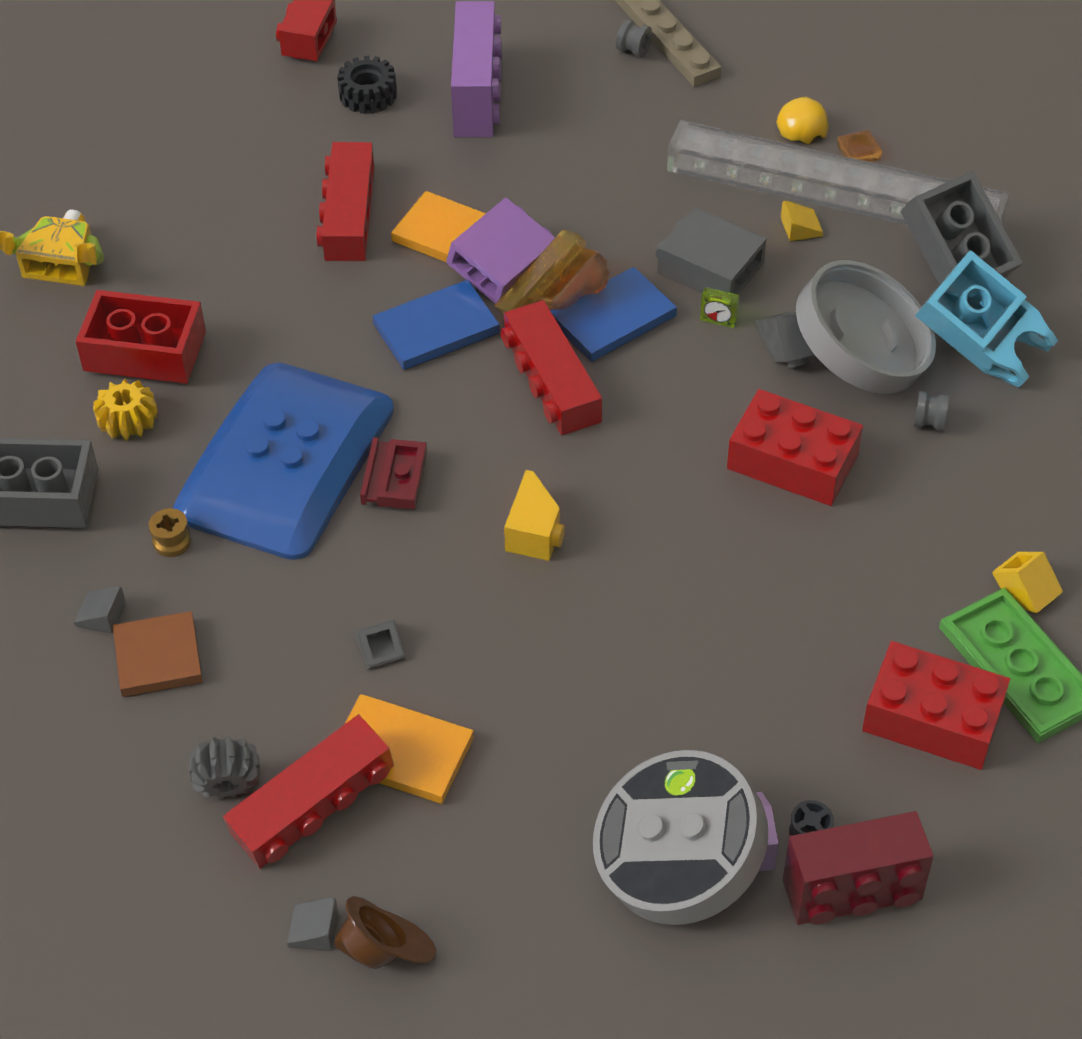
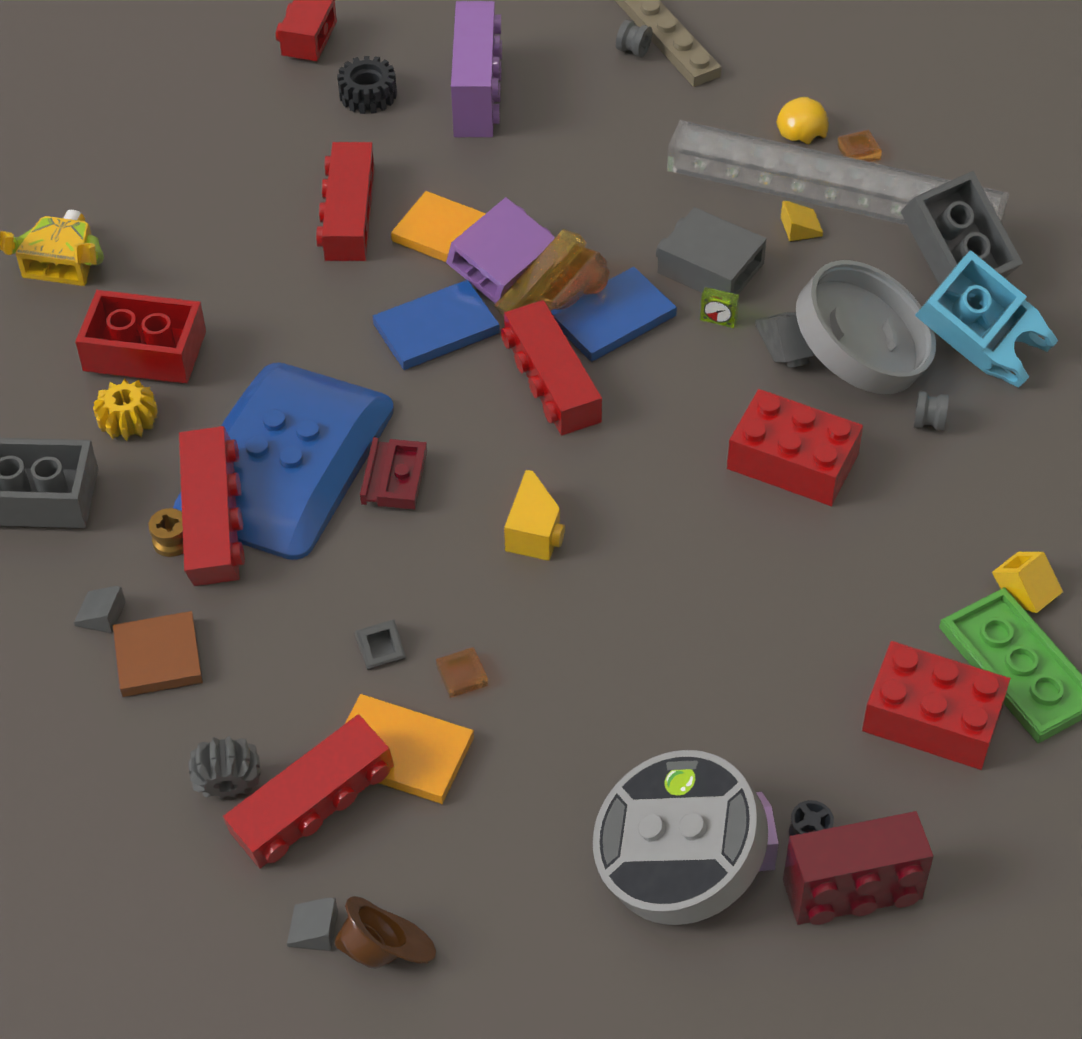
(209, 506): none -> red brick
(461, 672): none -> clear orange tile

